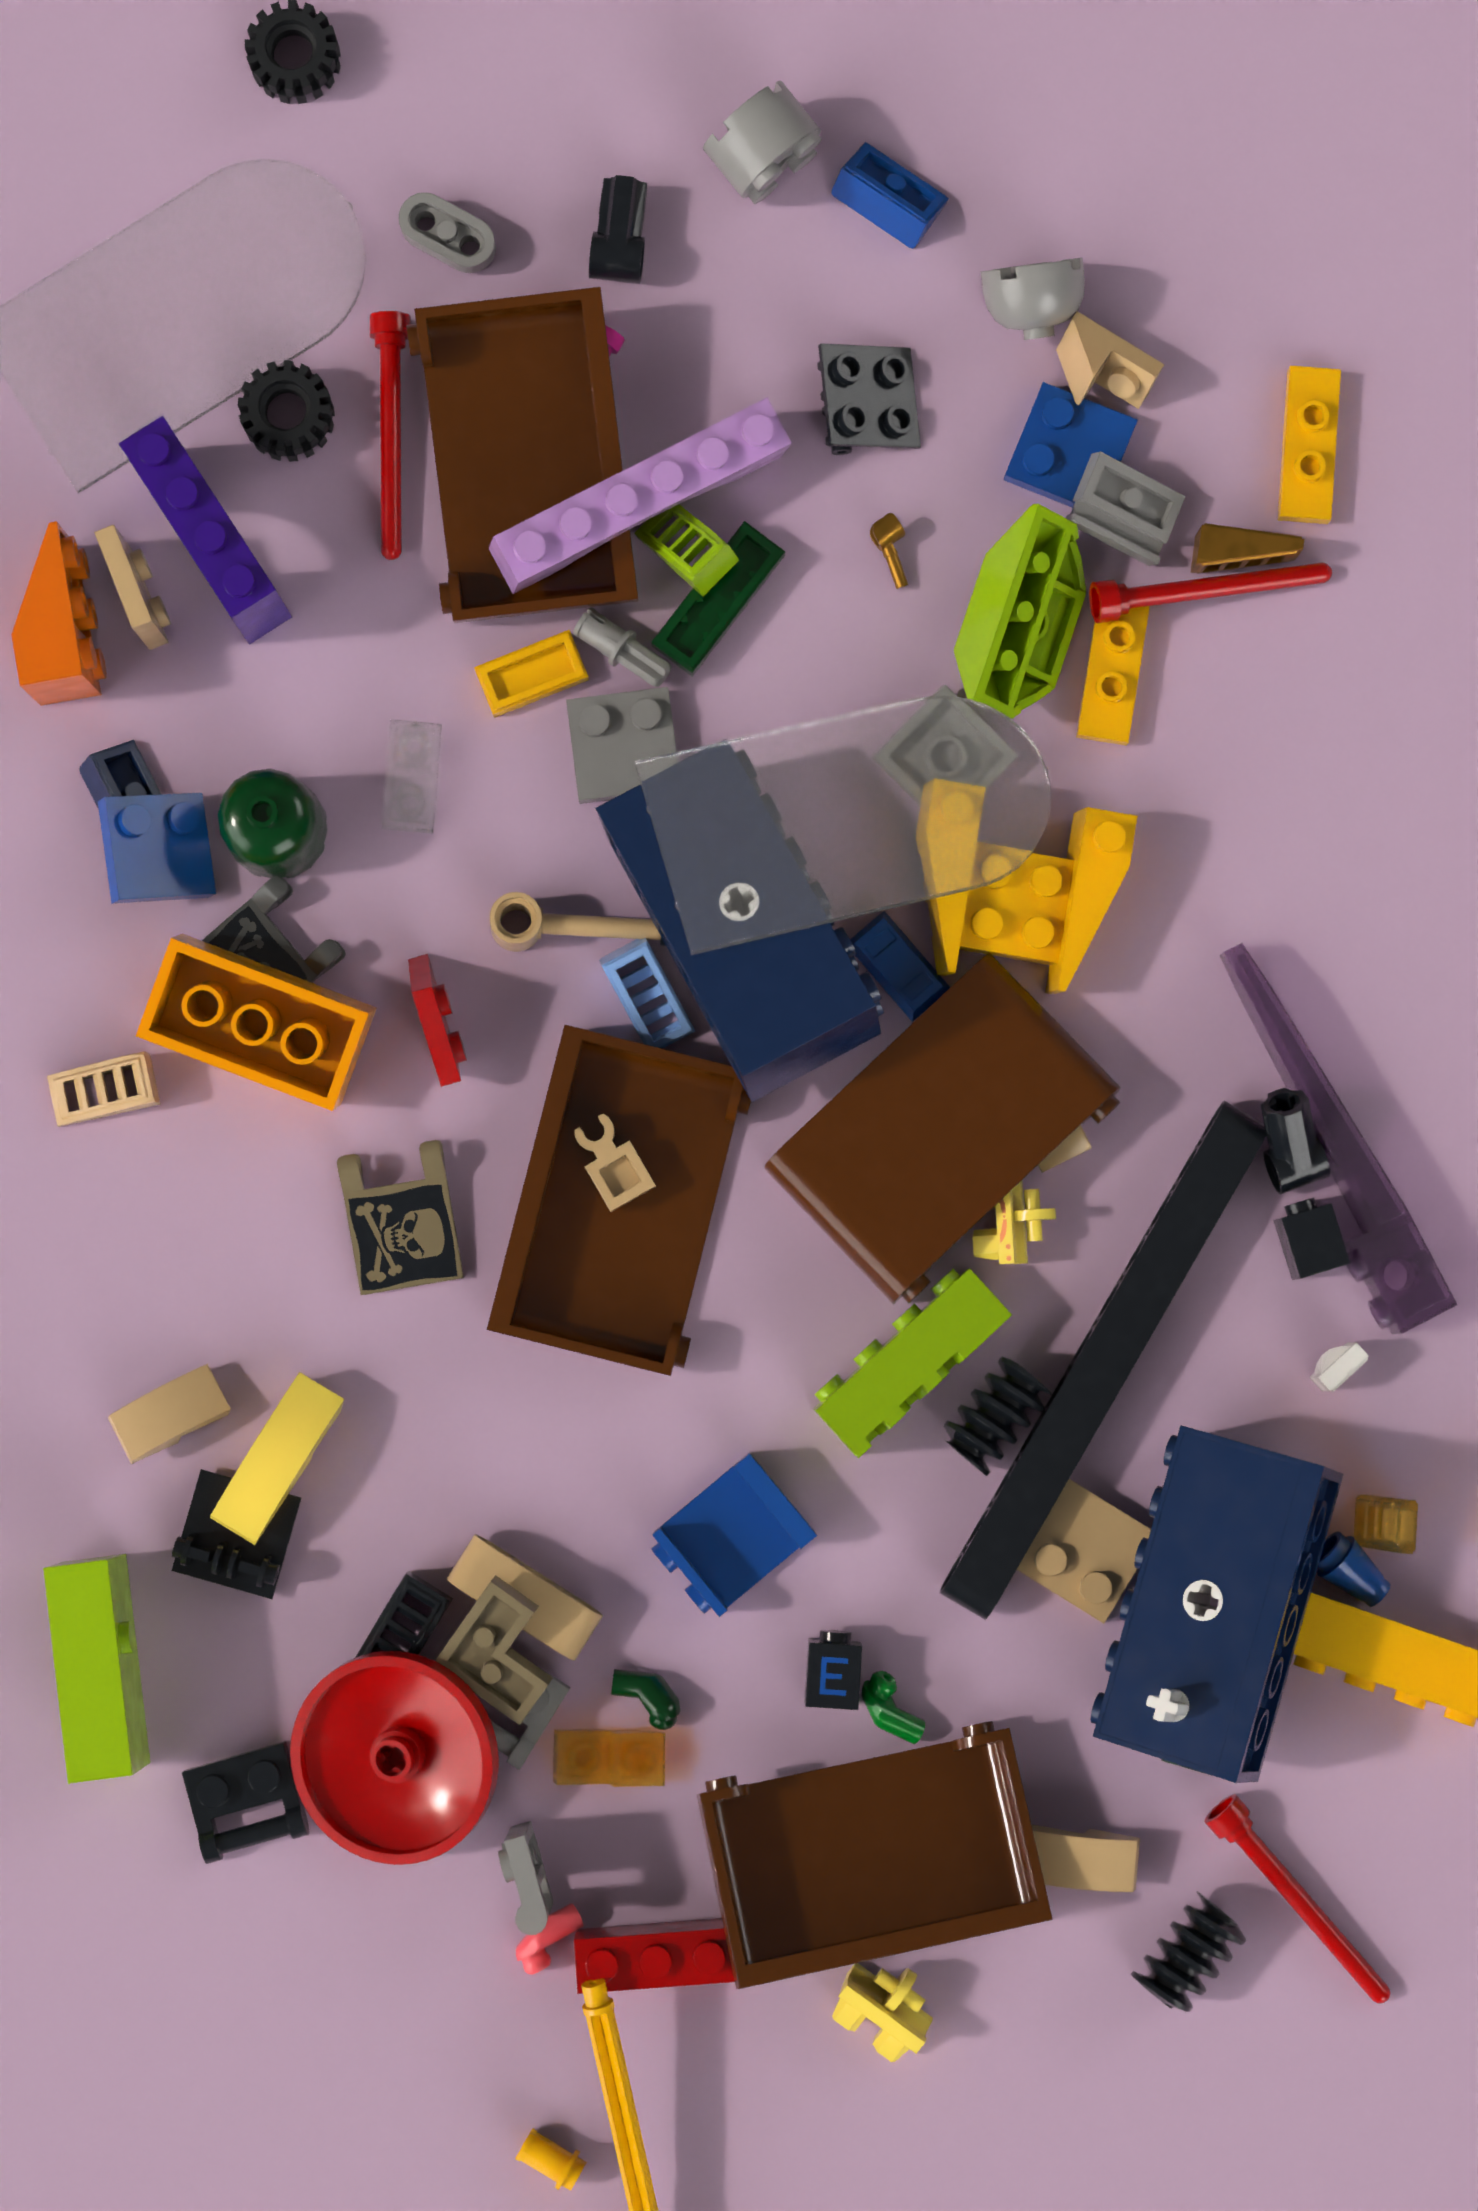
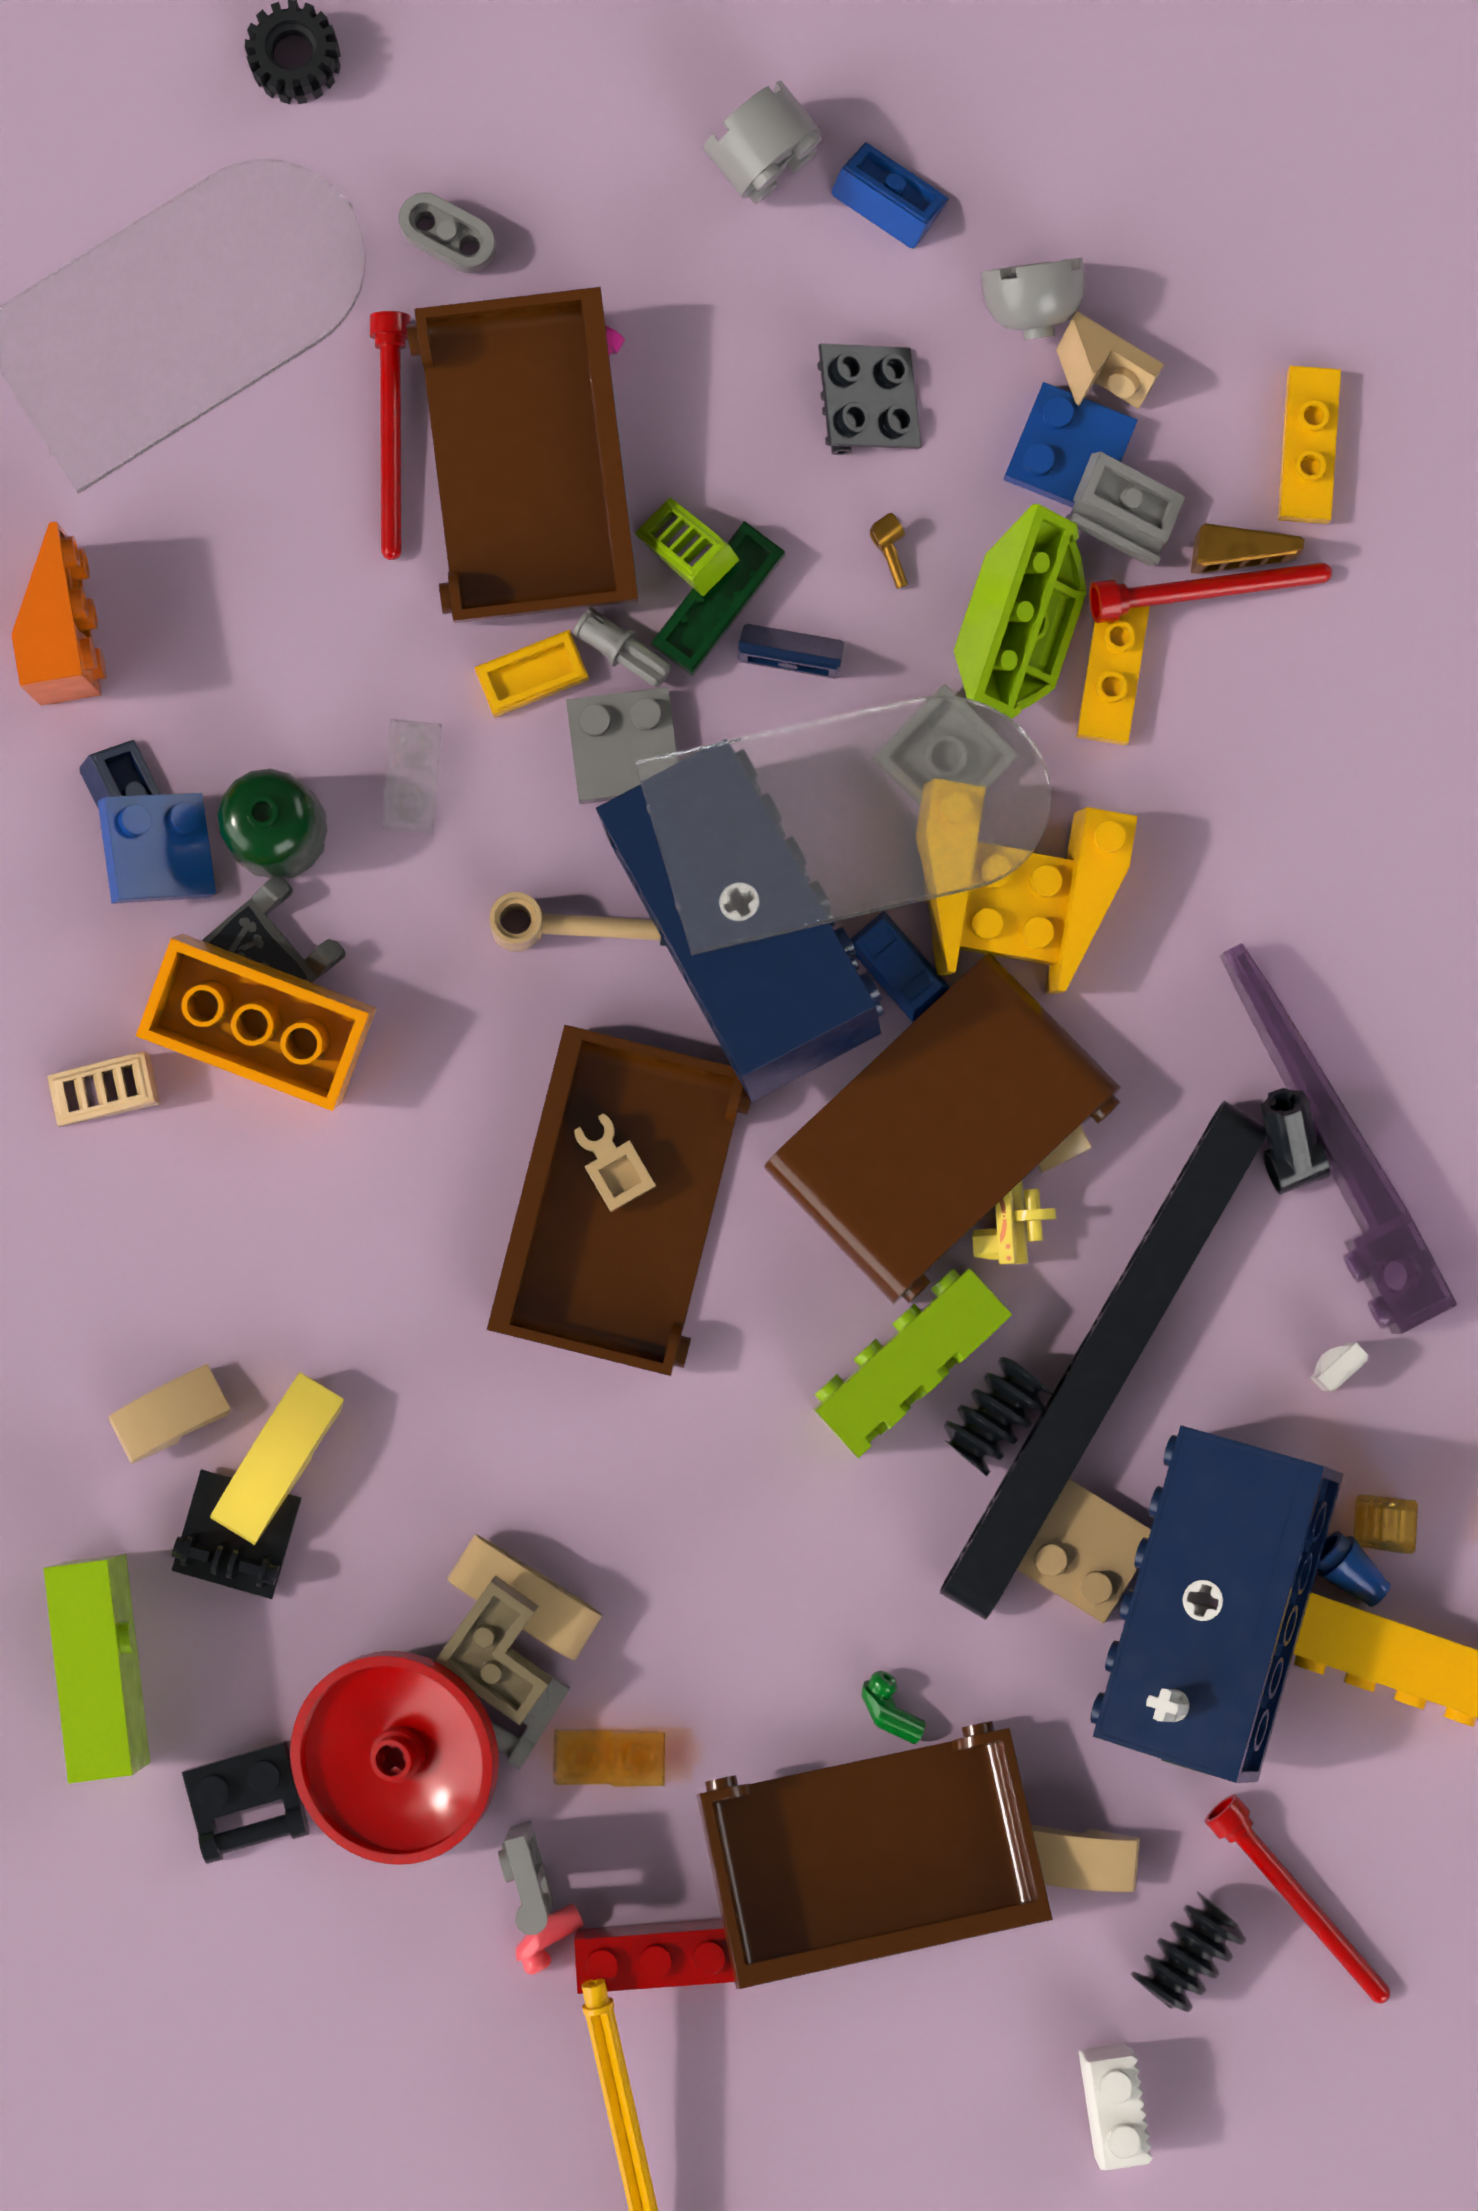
(129, 572): tan plate -> none
(205, 529): dark purple arch -> none
(276, 382): black tyre -> none
(401, 1230): flag -> none
(425, 1593): black slope -> none
(432, 1007): red wing -> none
(551, 2160): yellow pin -> none
(618, 243): black piece -> none
(626, 955): light blue slope -> none
(639, 493): lavender arch -> none
(653, 1693): dark green arm -> none
(731, 1535): blue panel -> none
(790, 651): none -> dark blue slope
(833, 1671): black brick -> none
(889, 2005): light yellow hips -> none
(1115, 2106): none -> white brick
(1311, 1239): black brick -> none

